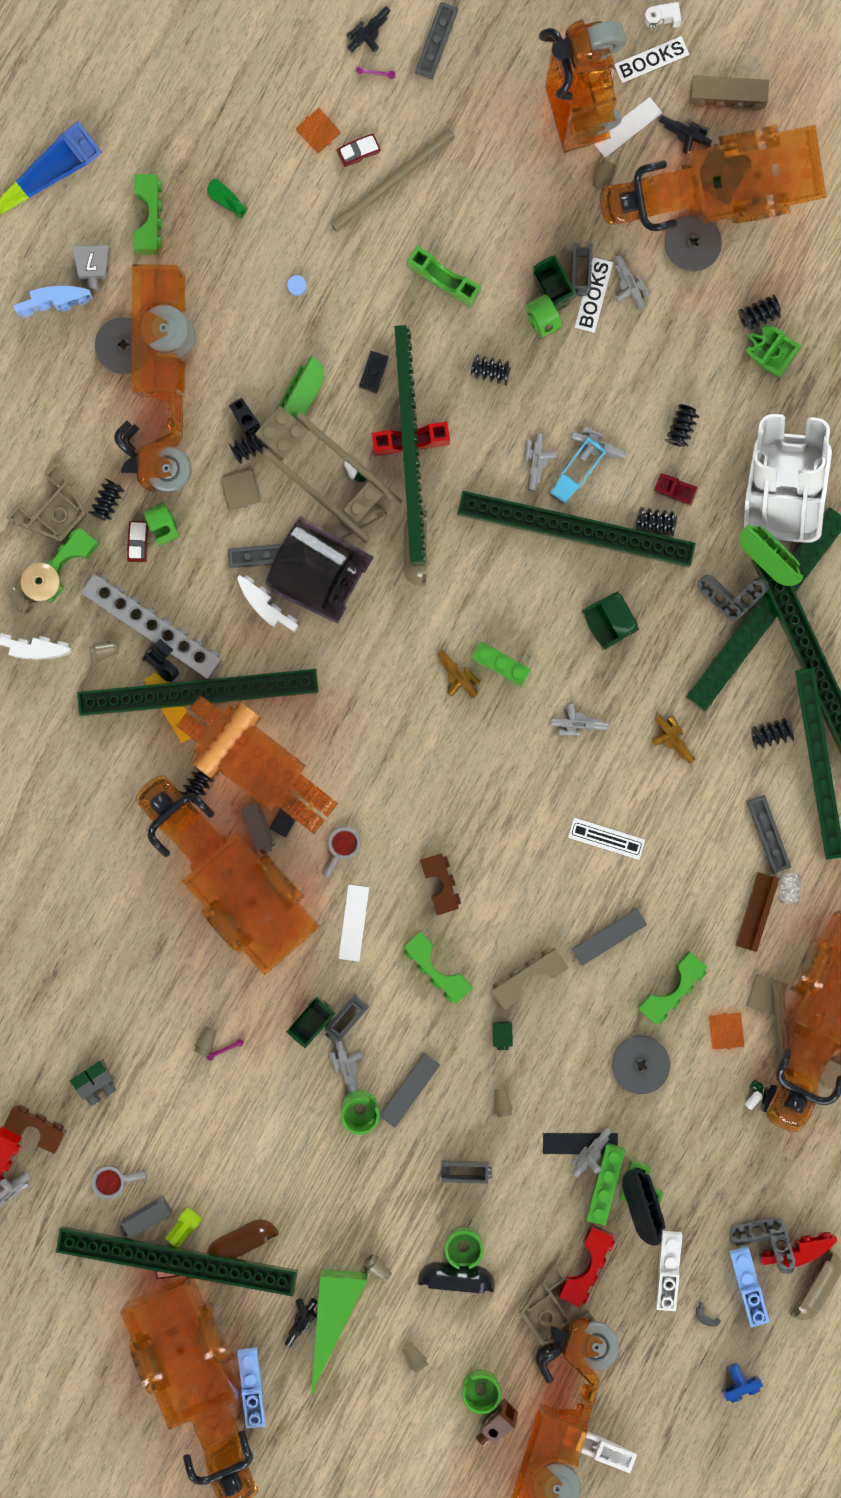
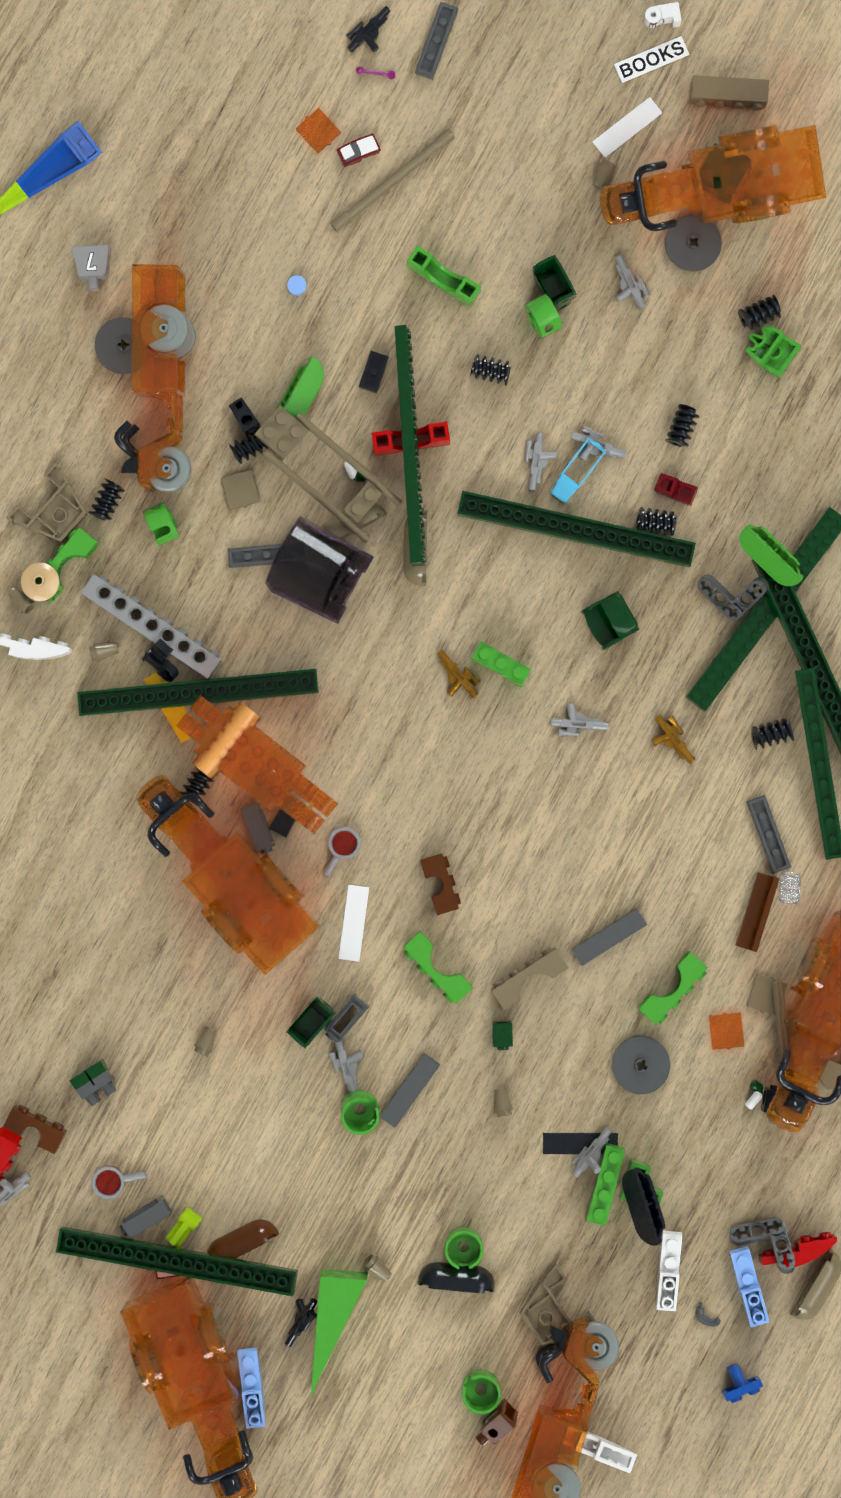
(60, 296): light blue slope -> none
(137, 541): slope -> none
(147, 237): bright green arch -> none
(226, 198): green piece -> none
(239, 1042): magenta hinge -> none
(260, 600): white slope -> none
(414, 1358): dark tan cone -> none
(486, 1172): dark grey window -> none
(576, 1287): red arch -> none
(582, 81): clear orange piece -> none
(582, 252): dark grey window -> none
(592, 302): white sticker -> none
(606, 838): white sticker -> none
(685, 133): black piece -> none
(789, 480): white piece -> none

